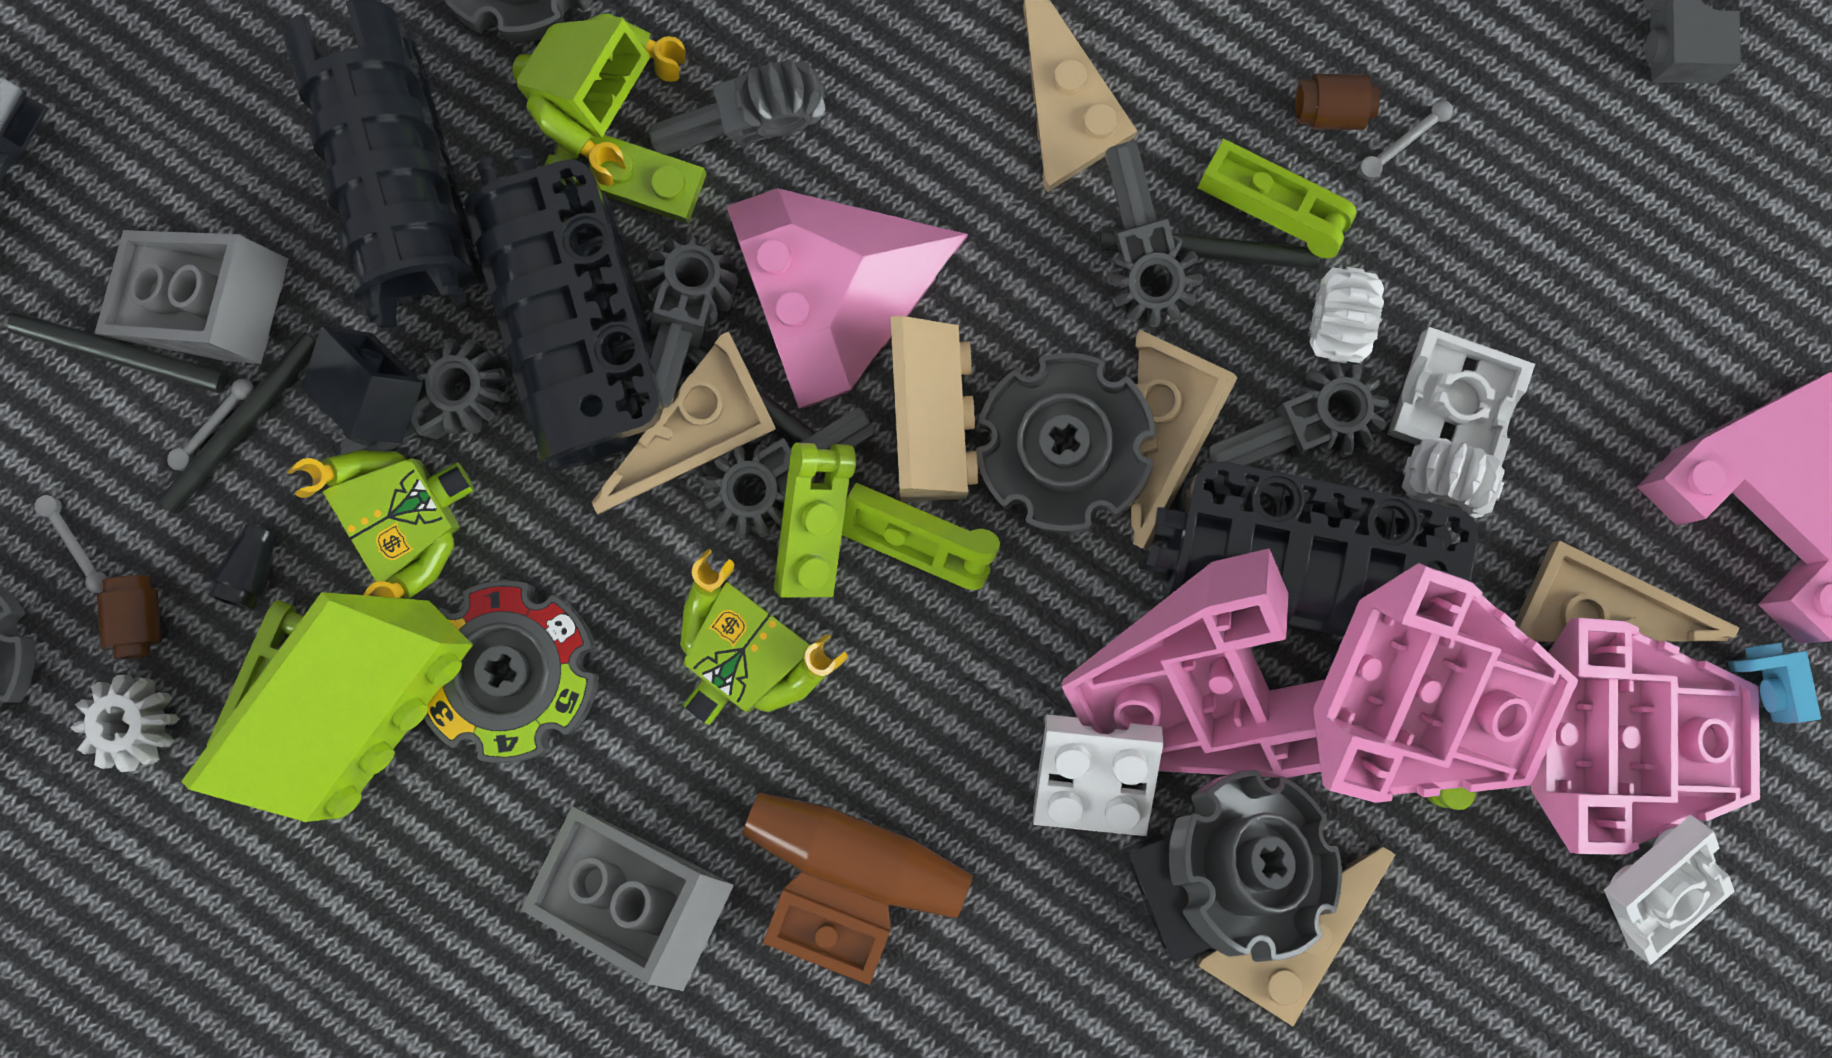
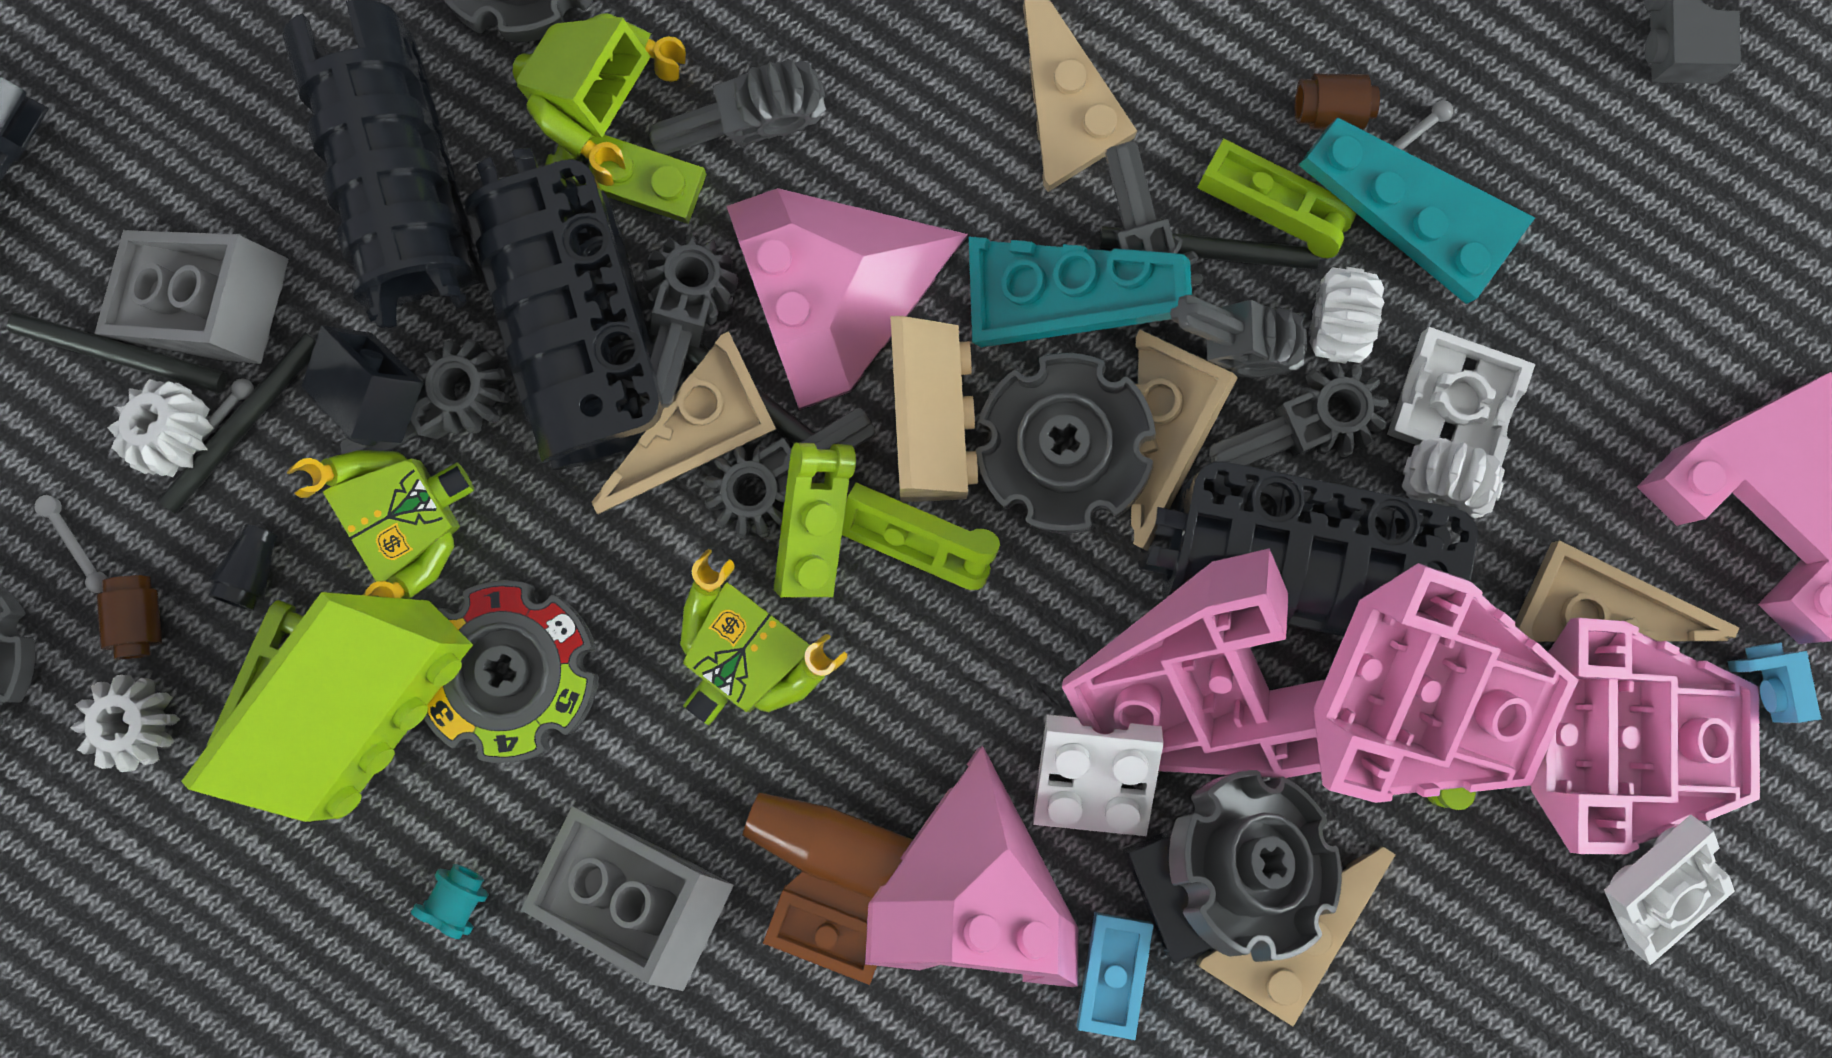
(160, 428): none -> white gear
(452, 901): none -> teal brick
(974, 892): none -> bright pink wedge
(1054, 291): none -> teal wing
(1114, 976): none -> medium azure plate
(1246, 335): none -> dark grey gear
(1425, 212): none -> teal wing

